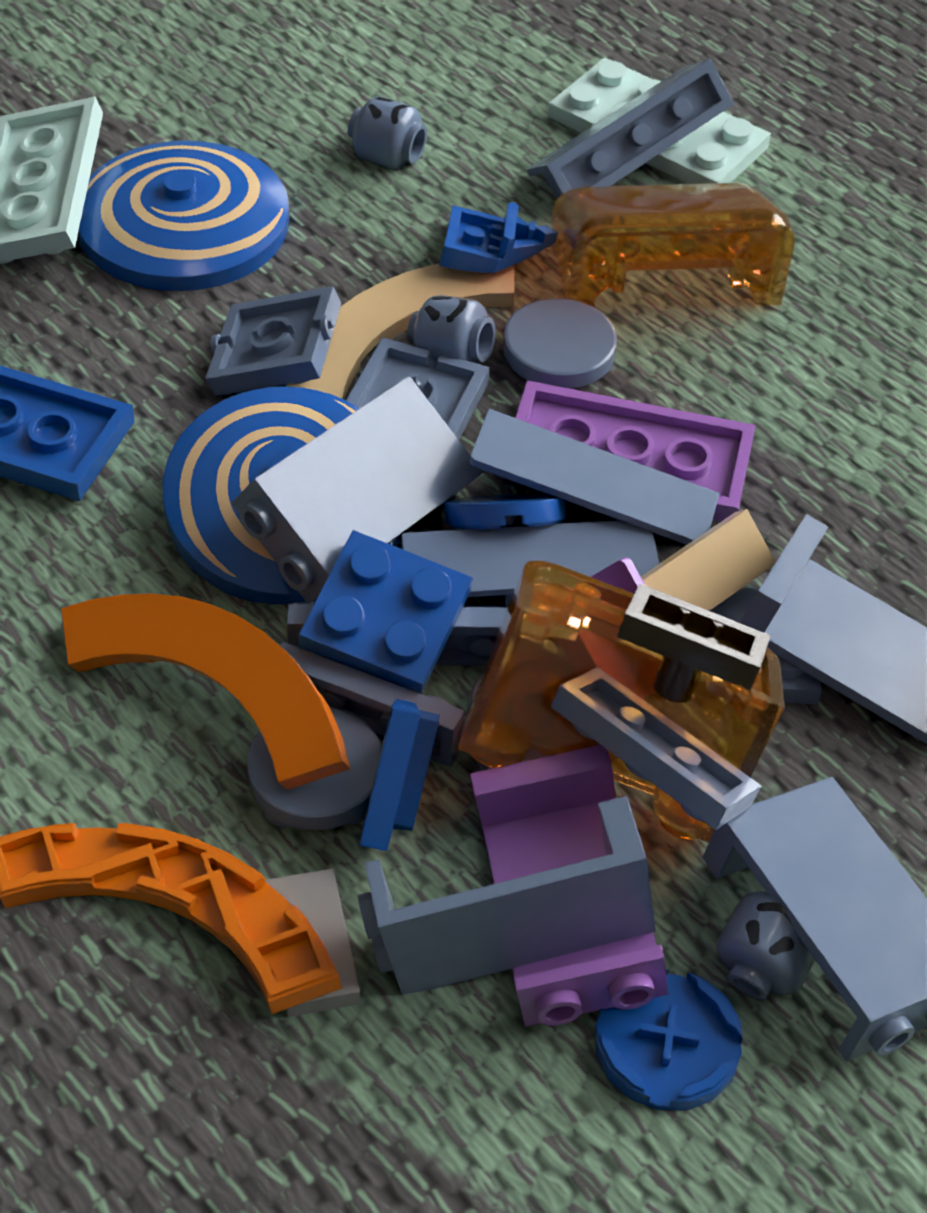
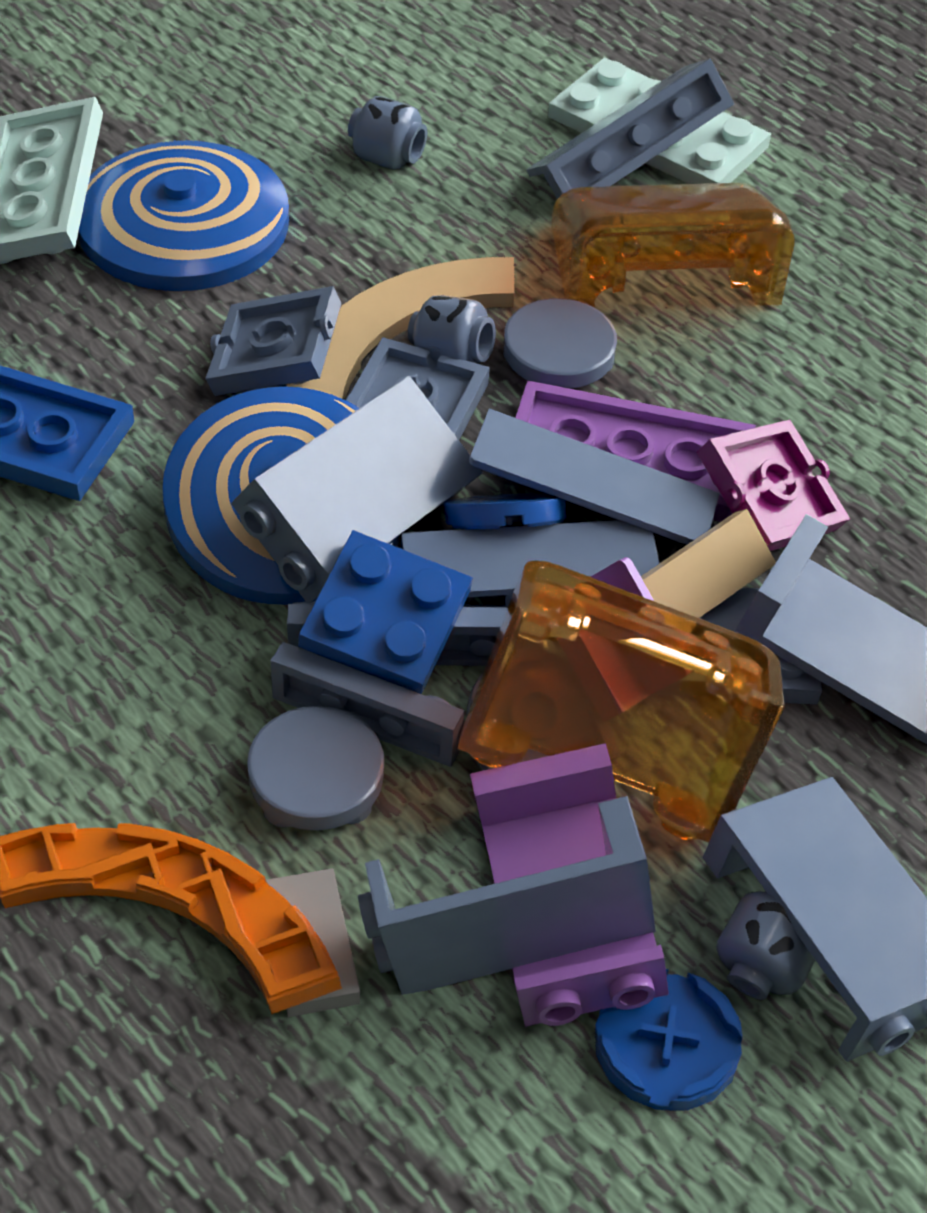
(225, 650): orange tile -> none
(399, 773): blue slope -> none
(490, 242): blue slope -> none
(656, 748): sand blue plate -> none
(691, 643): dark brown tile -> none
(773, 479): none -> plate

